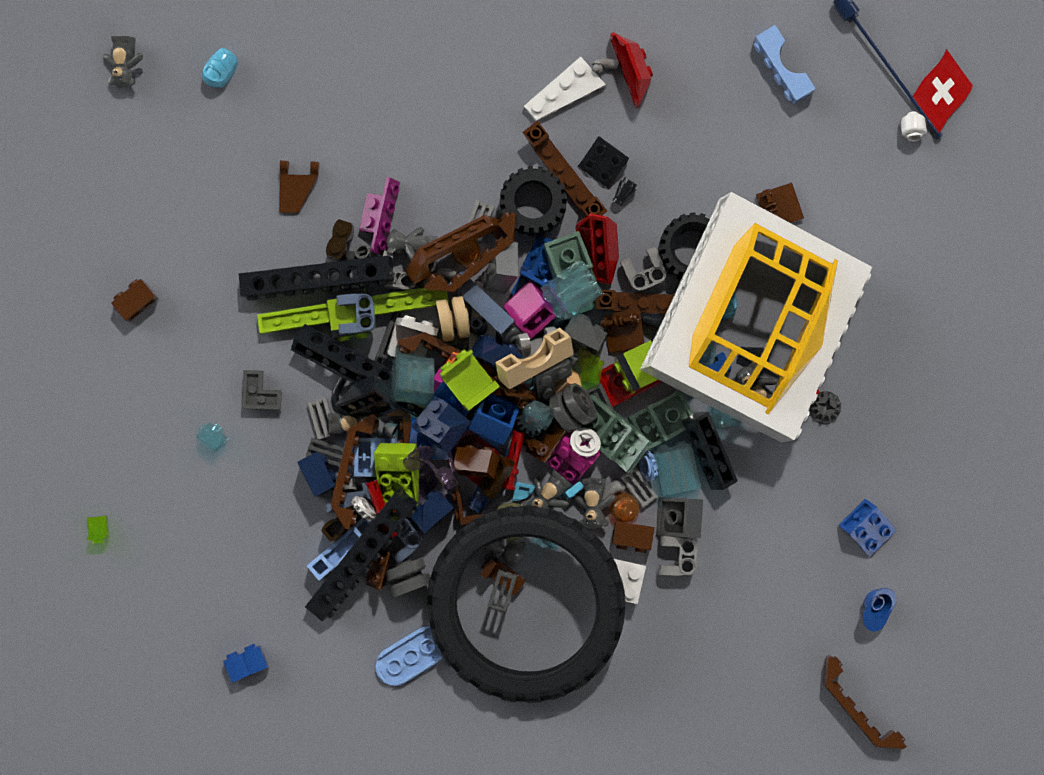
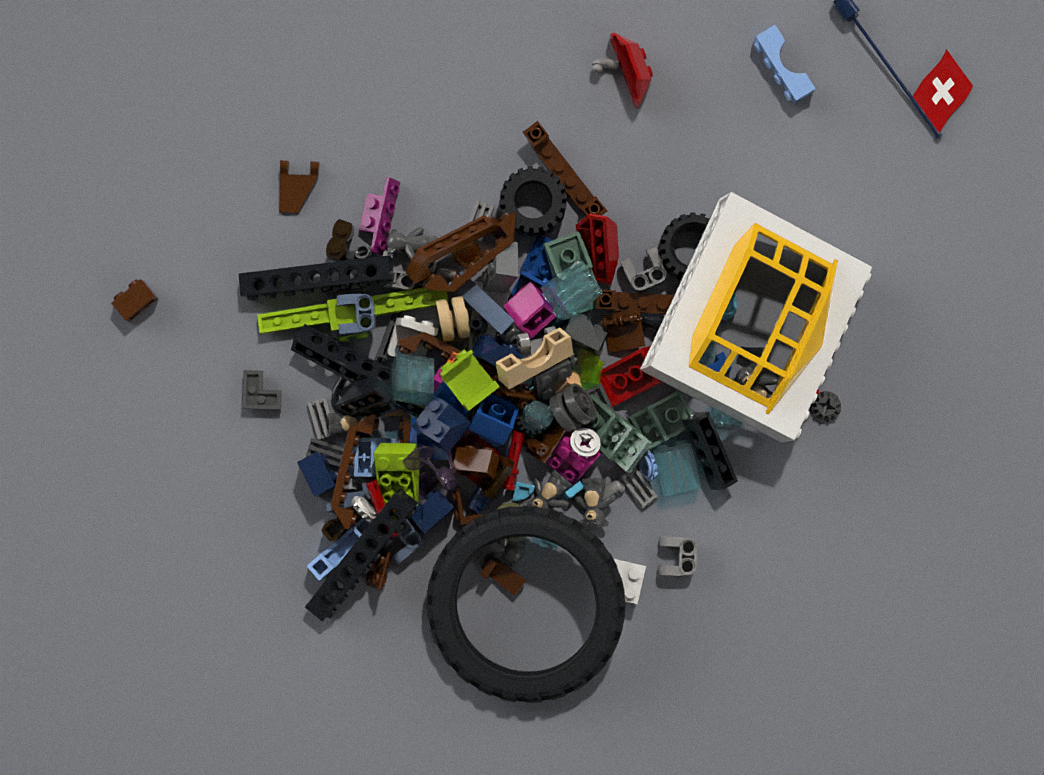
(98, 529): clear neon green bracket -> none
(122, 61): dark grey piece -> none
(211, 436): clear light blue brick -> none
(219, 68): medium azure piece -> none
(246, 663): blue brick -> none
(390, 429): light grey hinge -> none
(407, 577): dark grey wheel -> none
(408, 657): light blue tile -> none
(506, 575): dark grey tile -> none
(568, 87): white wing -> none
(603, 162): black hinge -> none
(624, 191): black cone -> none
(625, 507): clear orange hair -> none
(629, 366): lime panel -> none
(633, 535): reddish brown brick -> none
(679, 517): dark grey slope -> none
(781, 202): reddish brown hinge -> none
(868, 527): blue bracket -> none
(878, 608): blue piece -> none
(889, 740): reddish brown slope -> none
(913, 126): white head -> none

